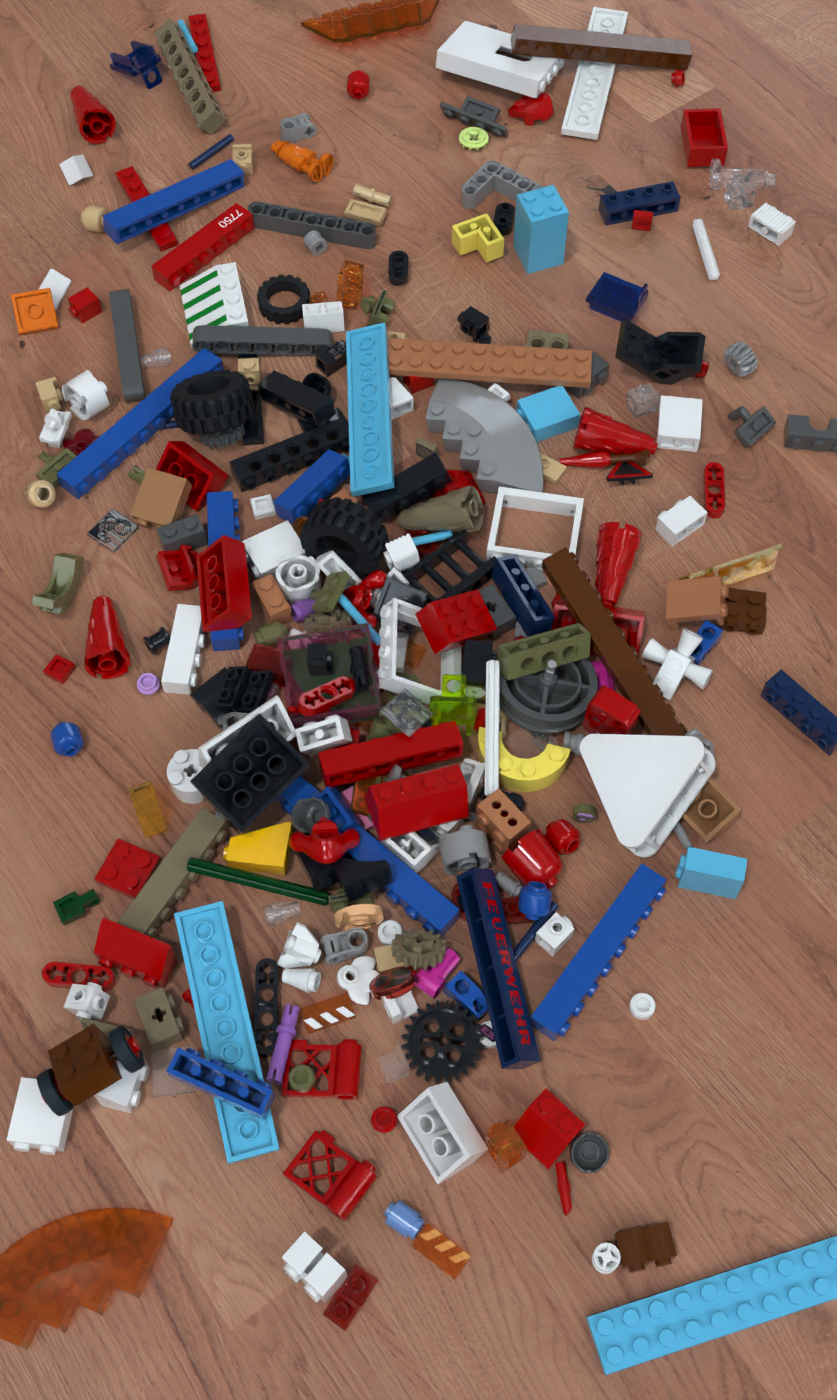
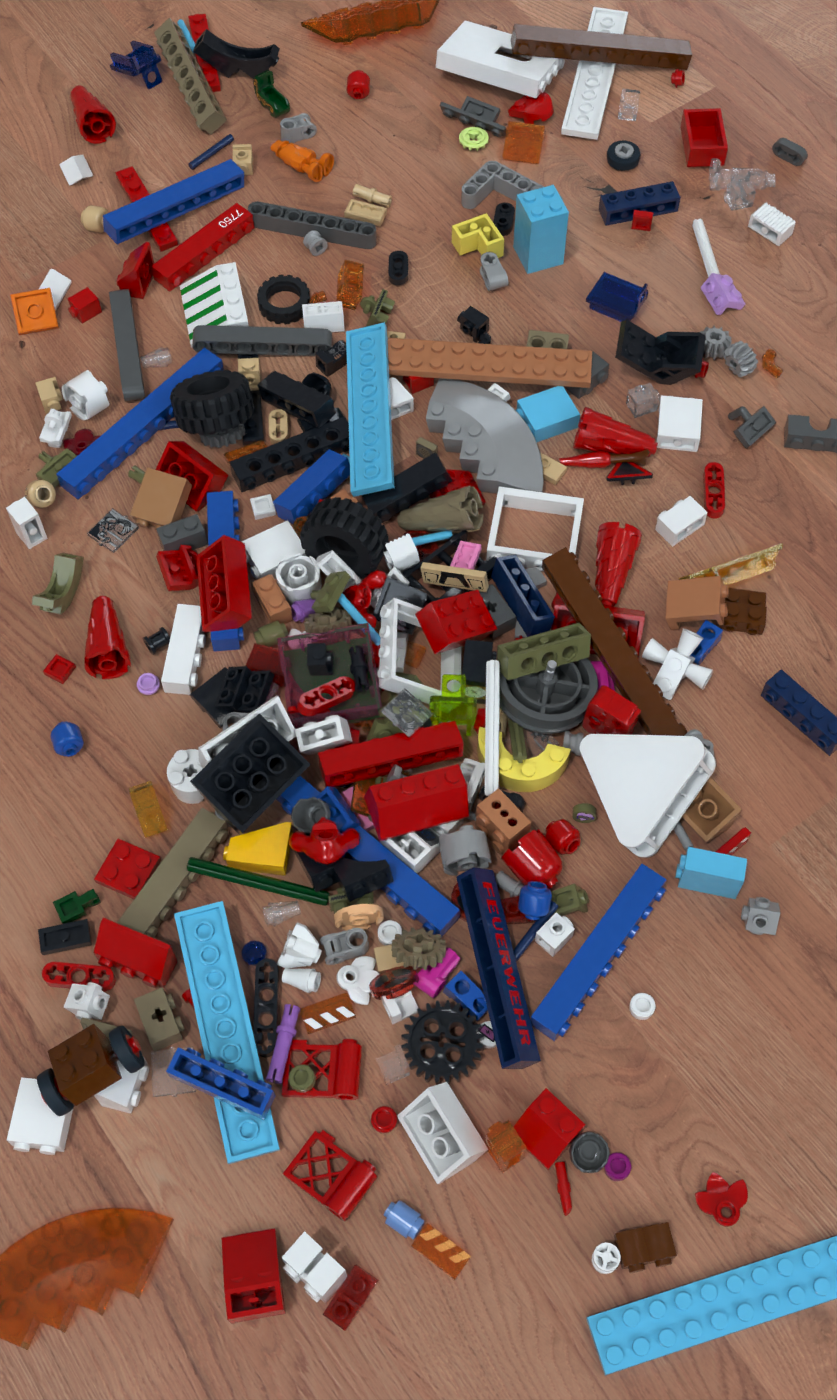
(26, 522): none -> white brick
(64, 937): none -> black plate
(137, 271): none -> red slope
(232, 58): none -> black arch
(242, 451): none -> clear orange tile
(252, 1276): none -> red slope
(254, 952): none -> clear blue plate
(269, 96): none -> dark green animal
(274, 428): none -> tan beam
(454, 577): none -> tan tile
(466, 555): none -> bright pink plate
(492, 272): none -> light grey piece
(517, 741): none -> olive axle
(523, 142): none -> clear orange bracket
(570, 899): none -> olive bracket
(617, 1167): none -> magenta tile
(623, 155): none -> black wheel
(629, 104): none -> clear panel
(715, 342): none -> light grey gear
(720, 1196): none -> red plate
(722, 293): none -> lavender bracket
(735, 842): none -> red tile
(761, 916): none -> light grey brick
(769, 365): none -> clear orange arm
(789, 151): none -> dark grey beam

